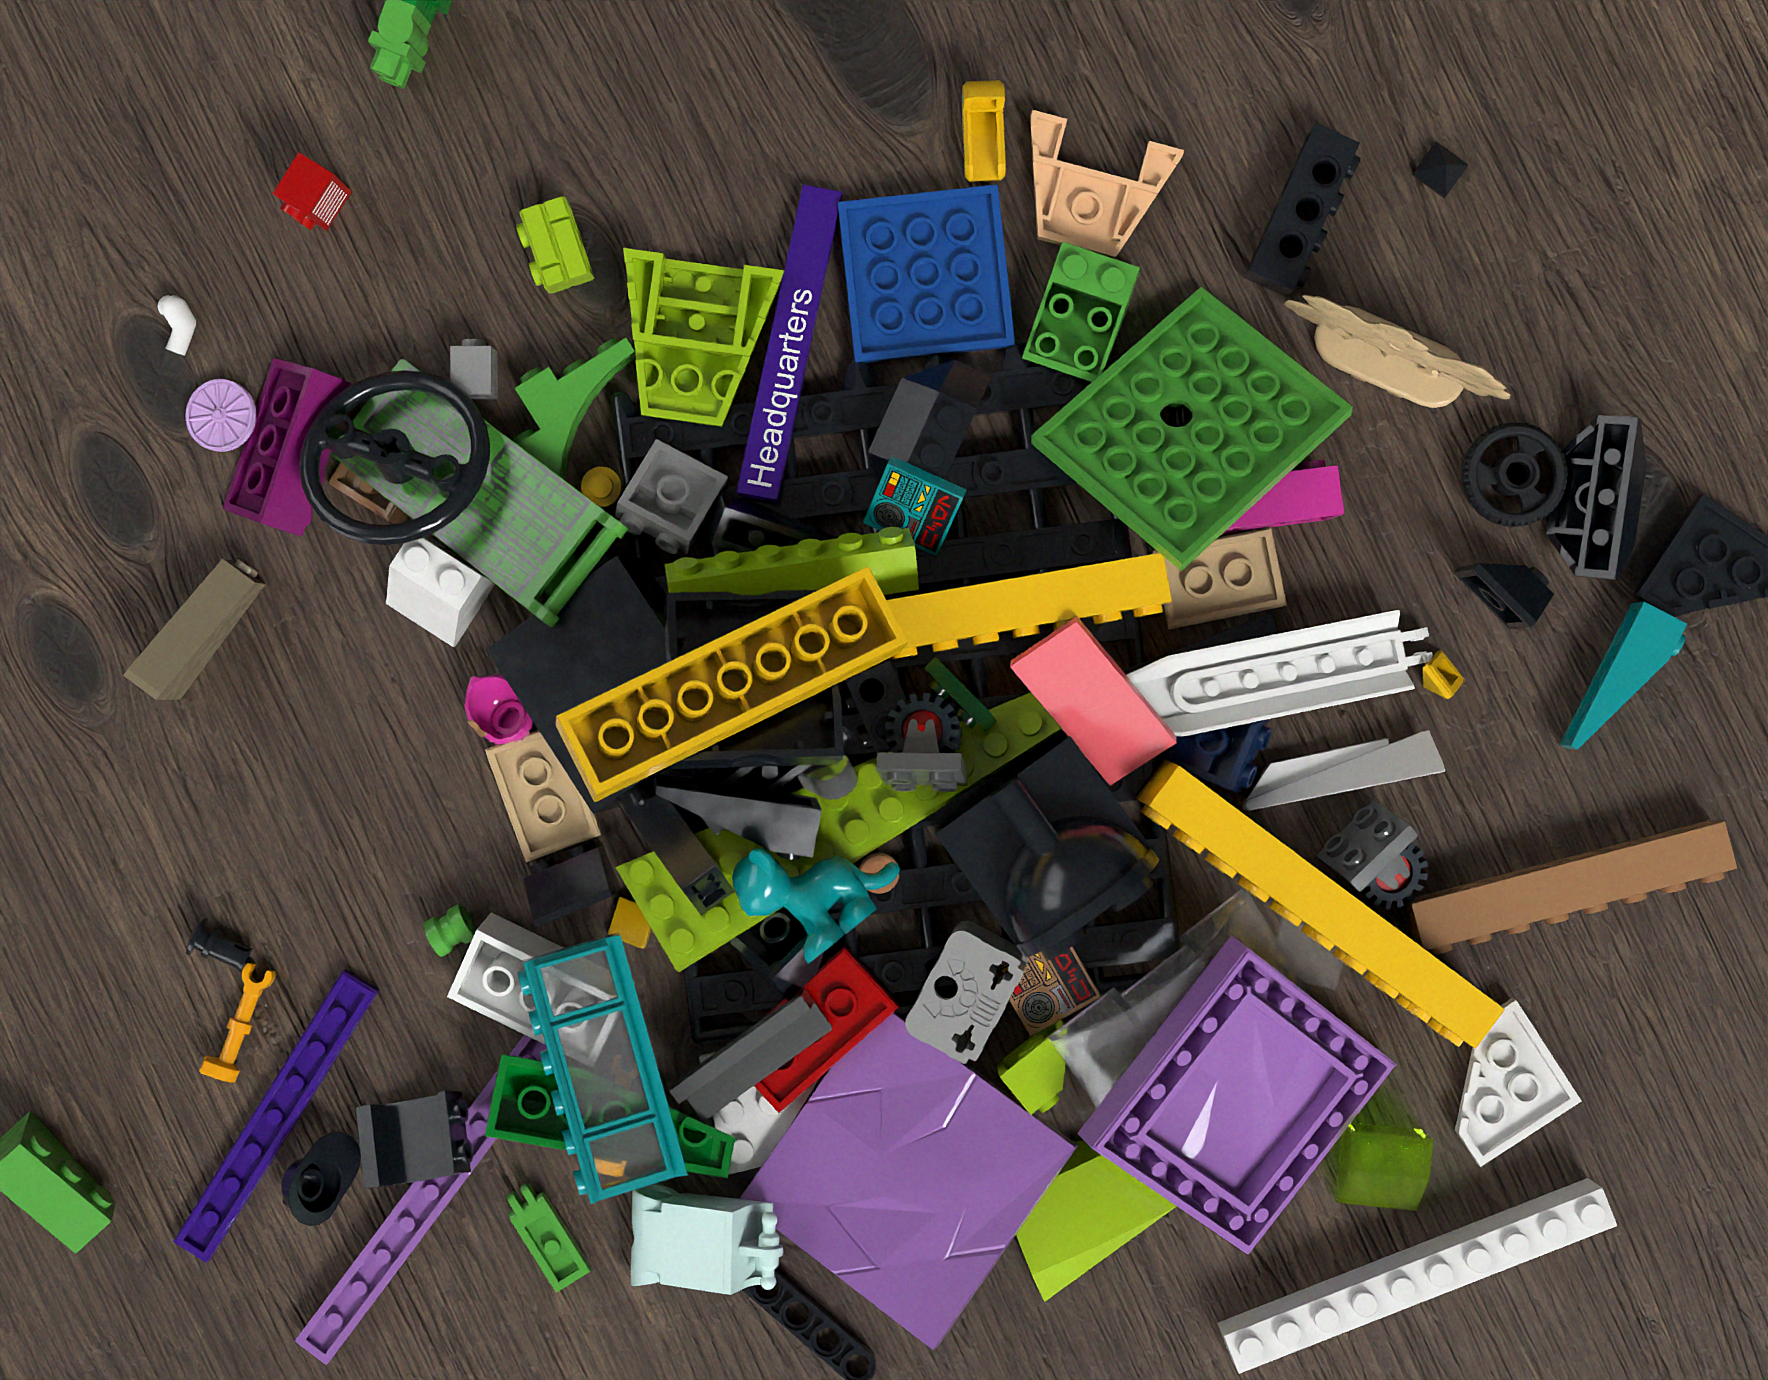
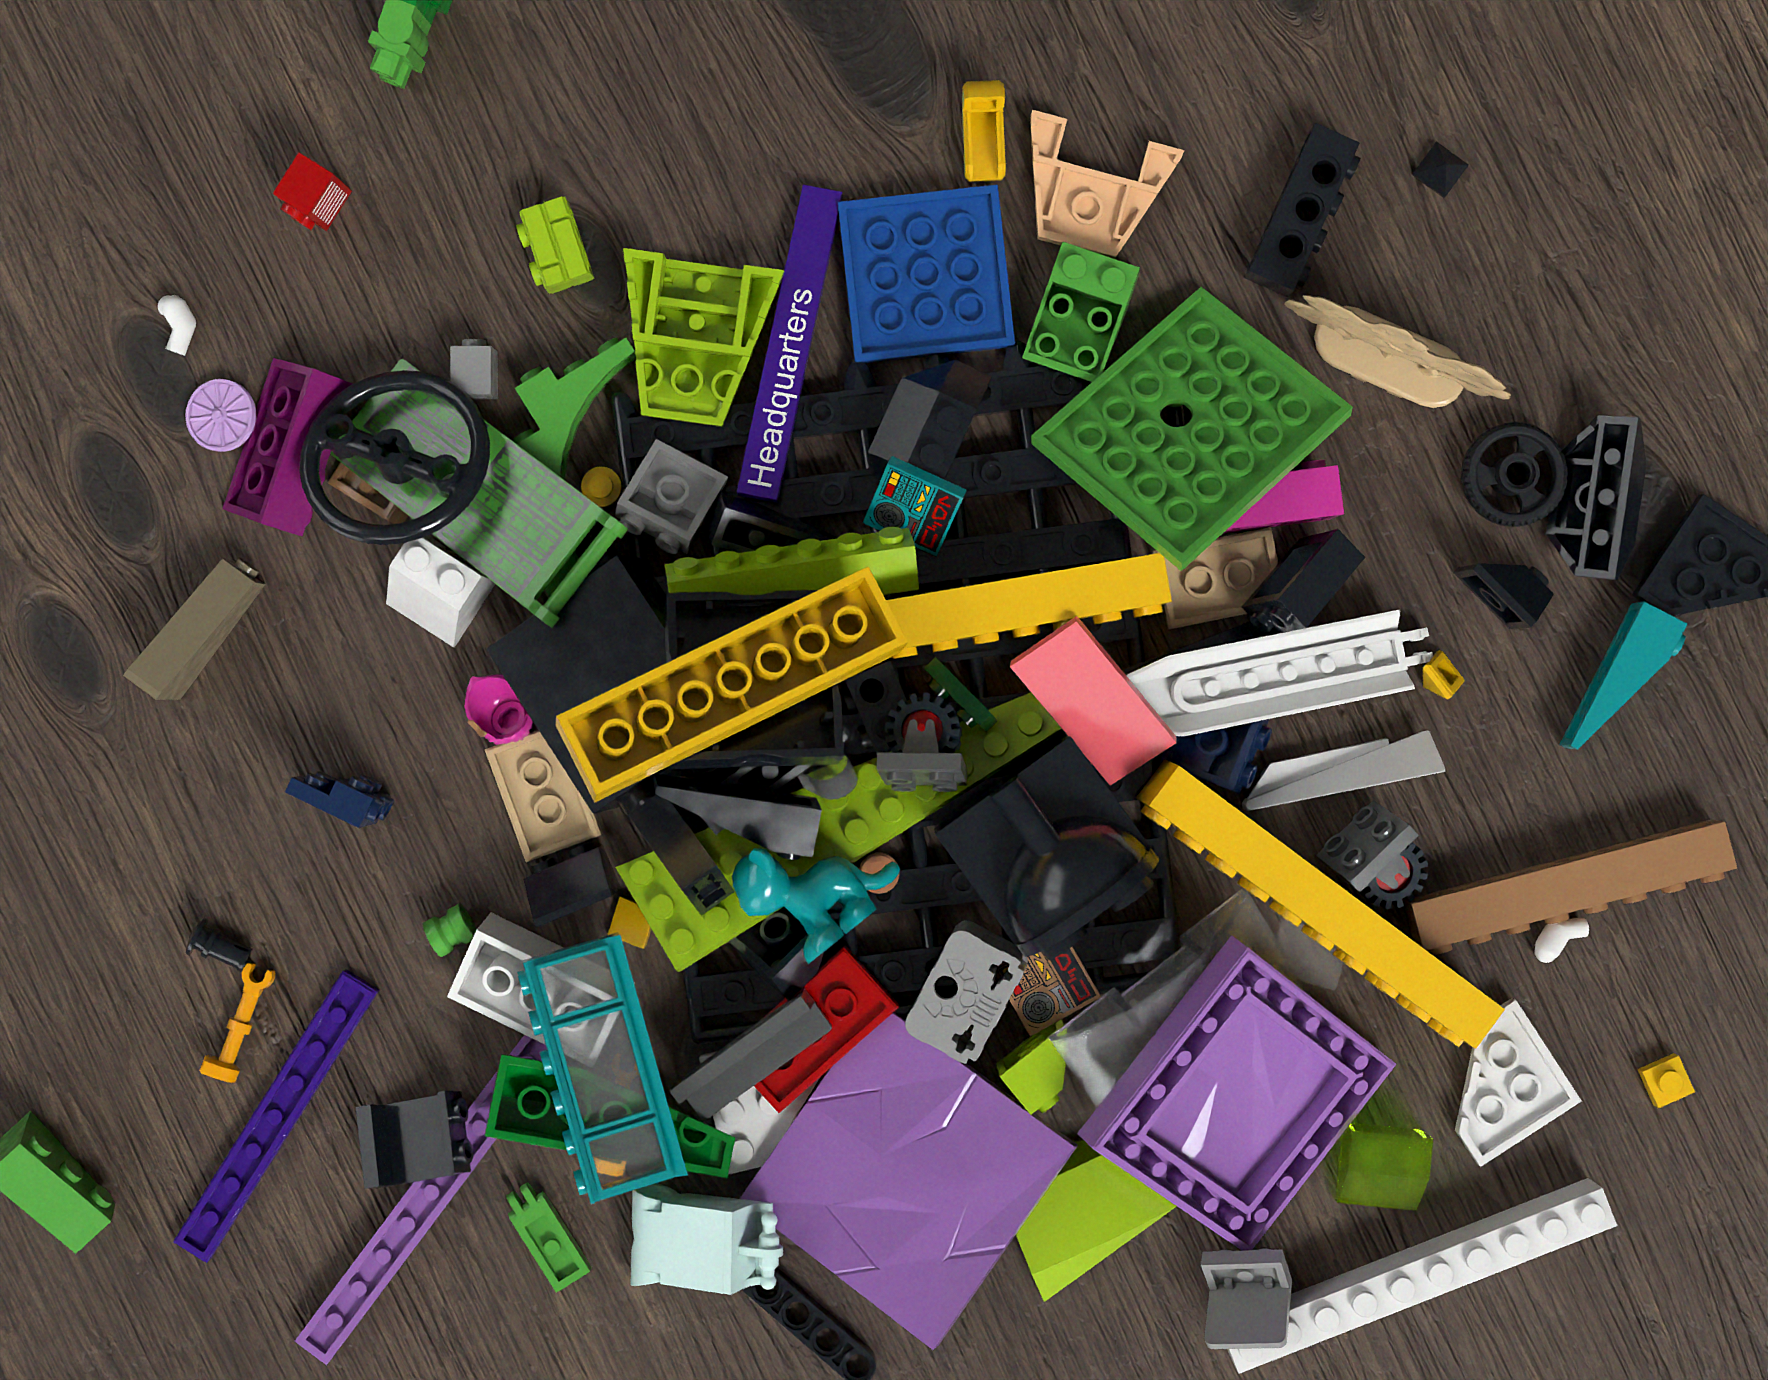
(321, 1178): black piece -> none
(350, 799): none -> dark blue plate
(1247, 1298): none -> light grey bracket
(1303, 582): none -> black window
(1556, 935): none -> white arm
(1666, 1080): none -> yellow plate

